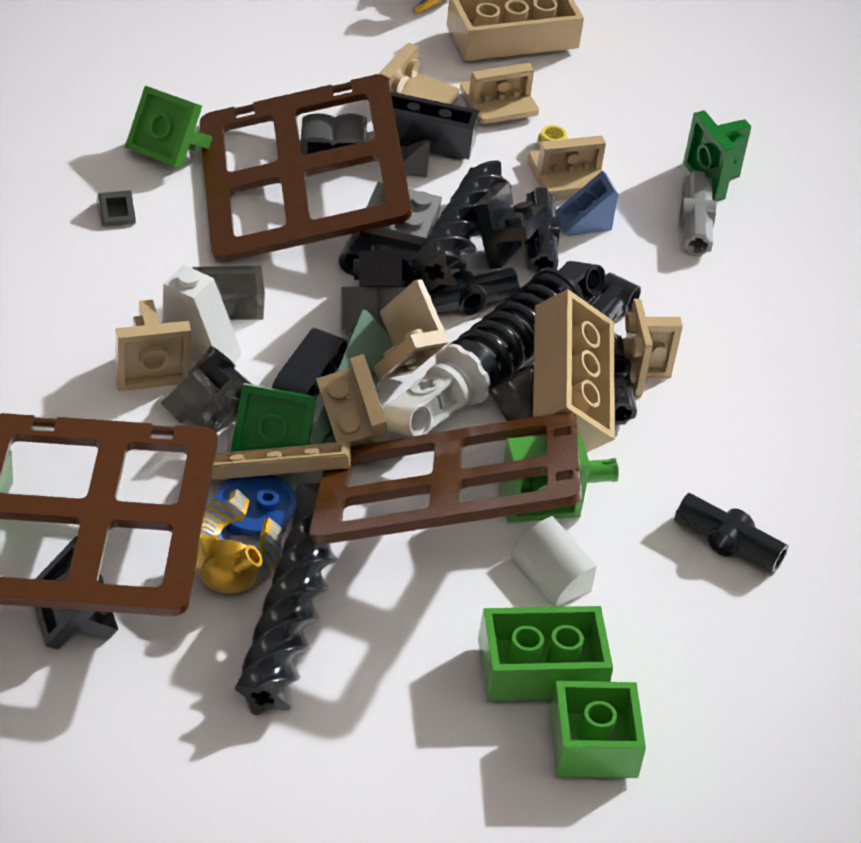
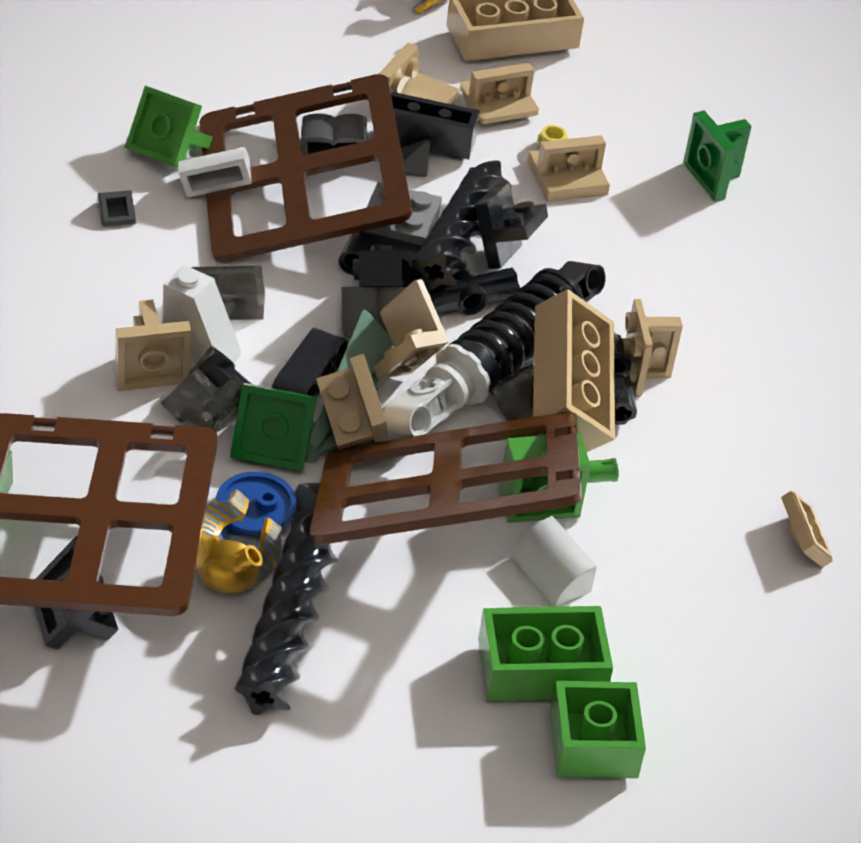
(215, 172): none -> white brick
(282, 460): tan tile -> none
(544, 241): black piece -> none
(590, 208): medium blue slope -> none
(616, 296): black piece -> none
(697, 214): light grey piece -> none
(731, 532): black piece -> none
(806, 529): none -> tan plate

